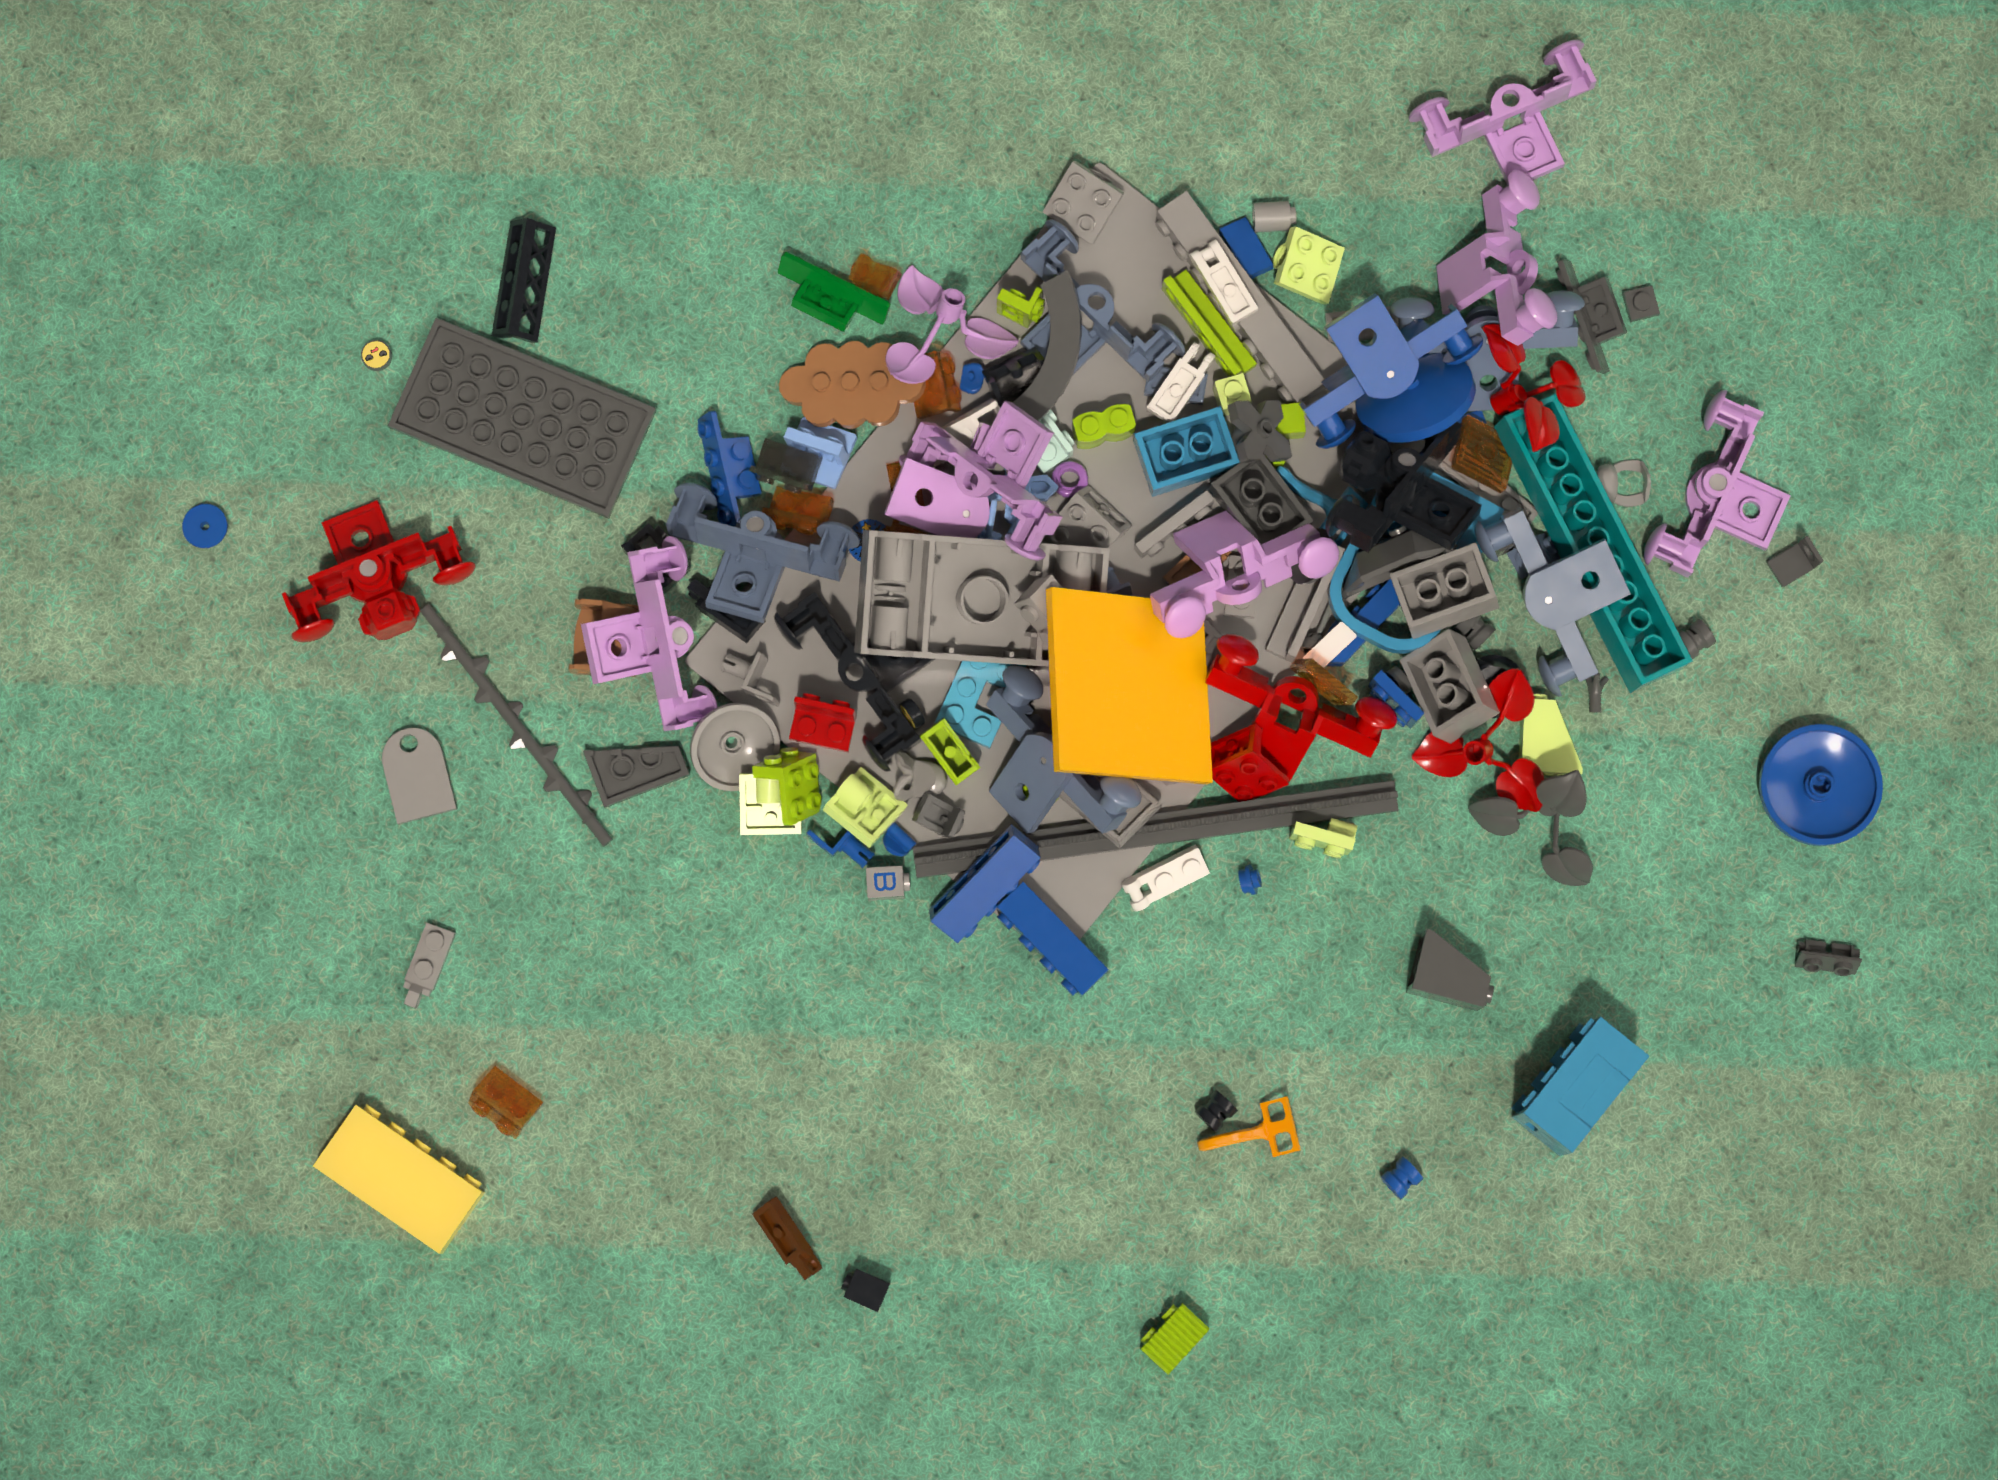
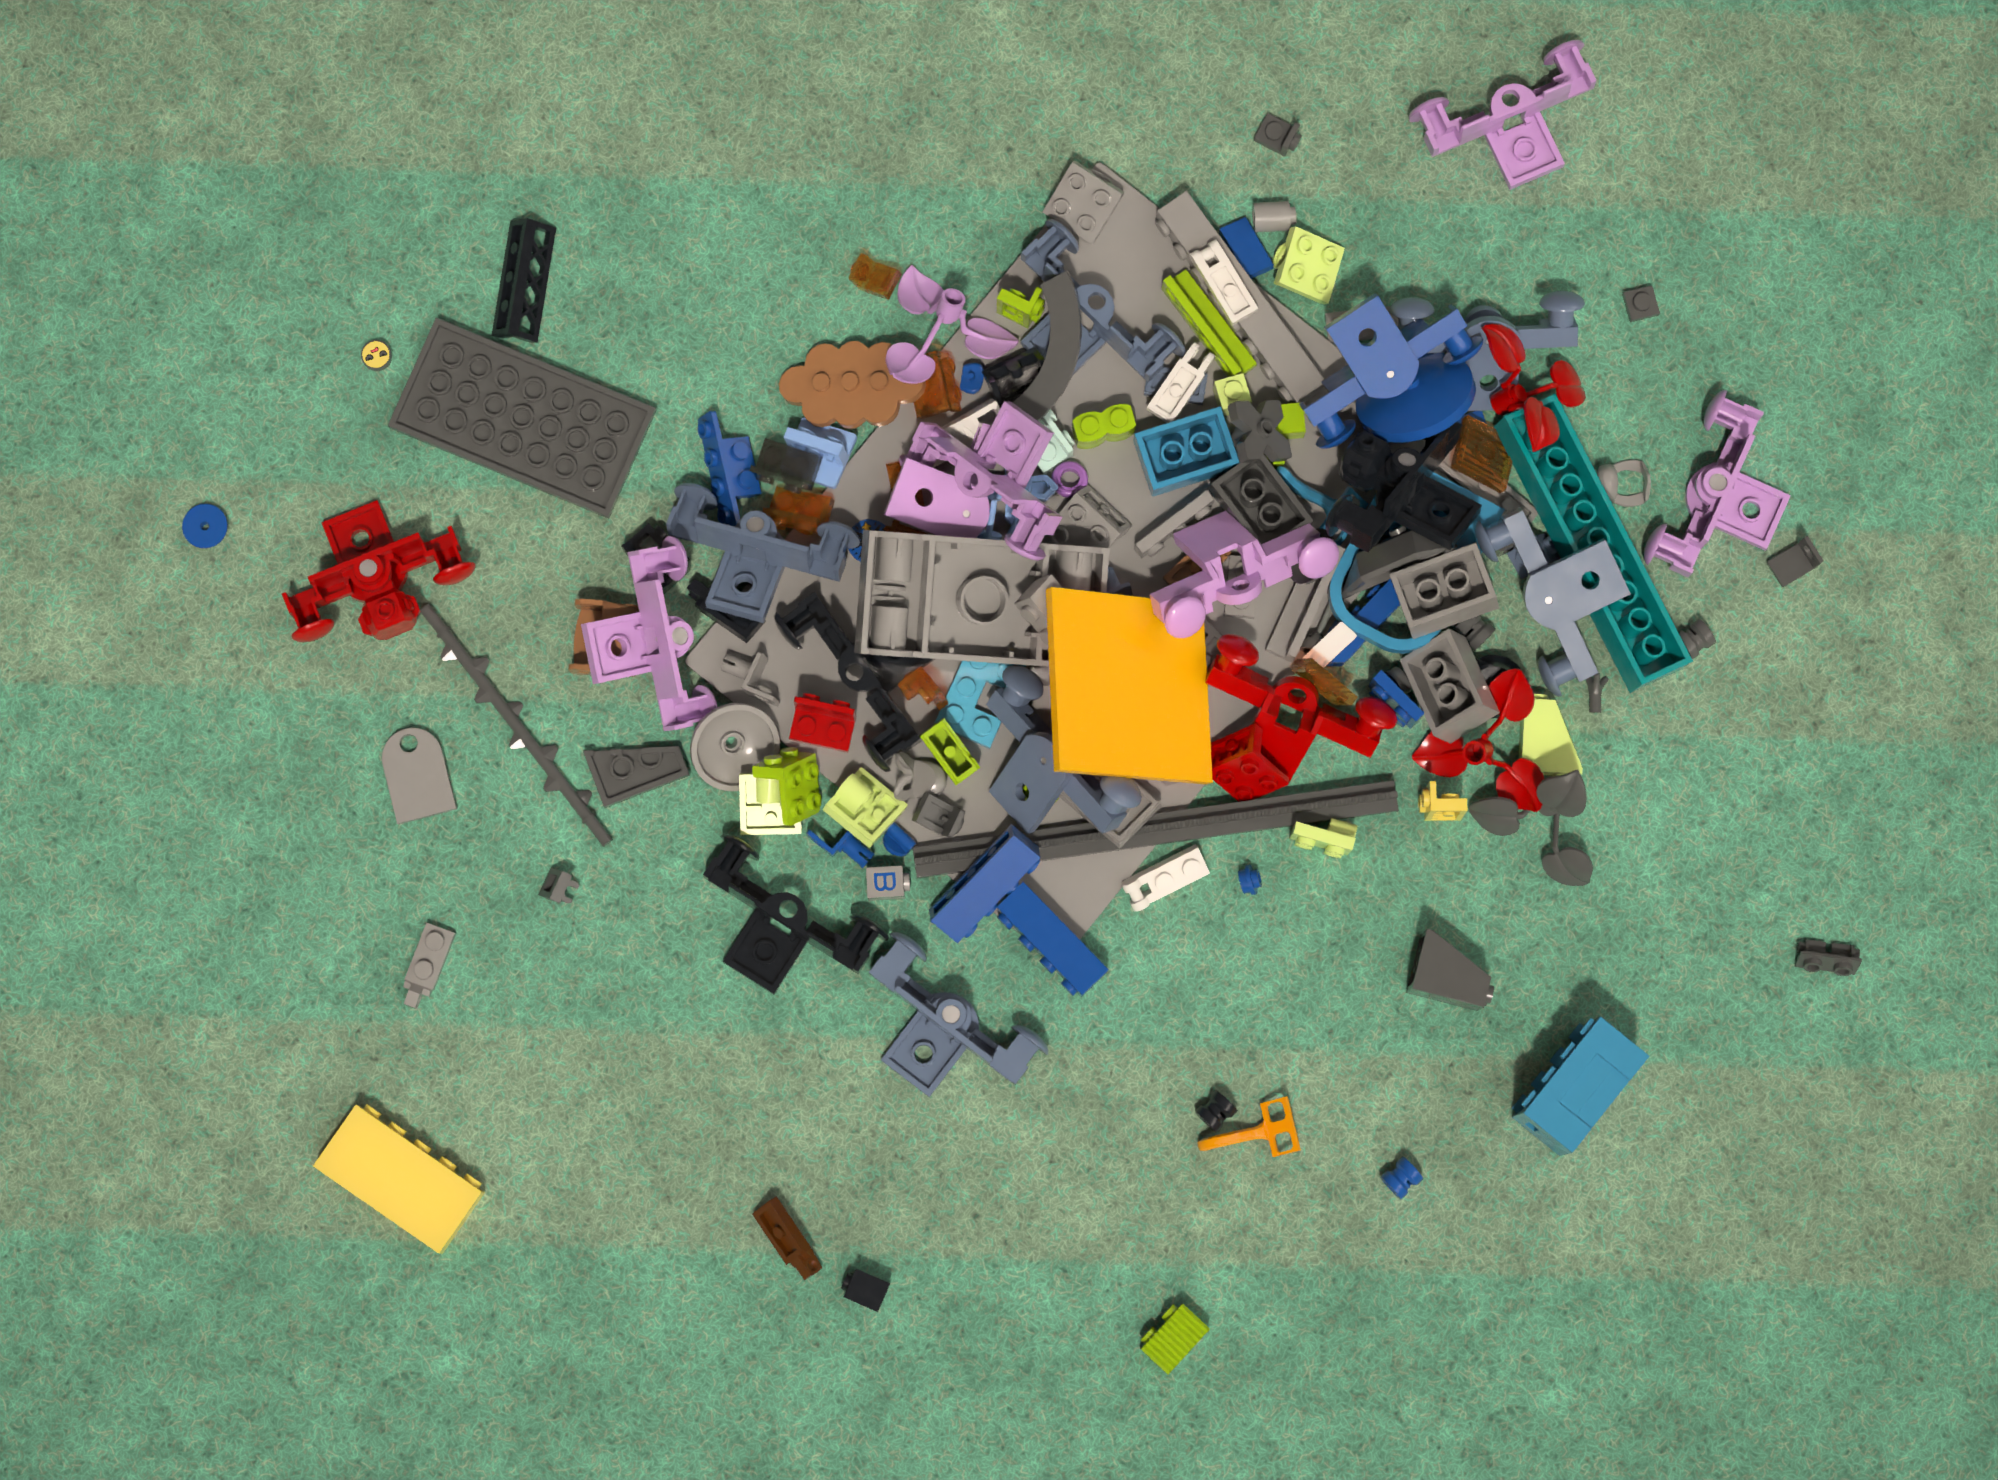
(504, 1102): clear orange bracket -> none
(556, 885): none -> dark grey tile
(763, 950): none -> black piece
(829, 296): green bracket -> none
(912, 713): black tile -> none
(921, 683): none -> clear orange bracket
(945, 1025): none -> sand blue piece
(1278, 135): none -> dark grey bracket
(1447, 808): none -> light yellow bracket
(1465, 276): lavender piece -> none
(1600, 316): dark grey bracket -> none
(1820, 785): blue dish -> none

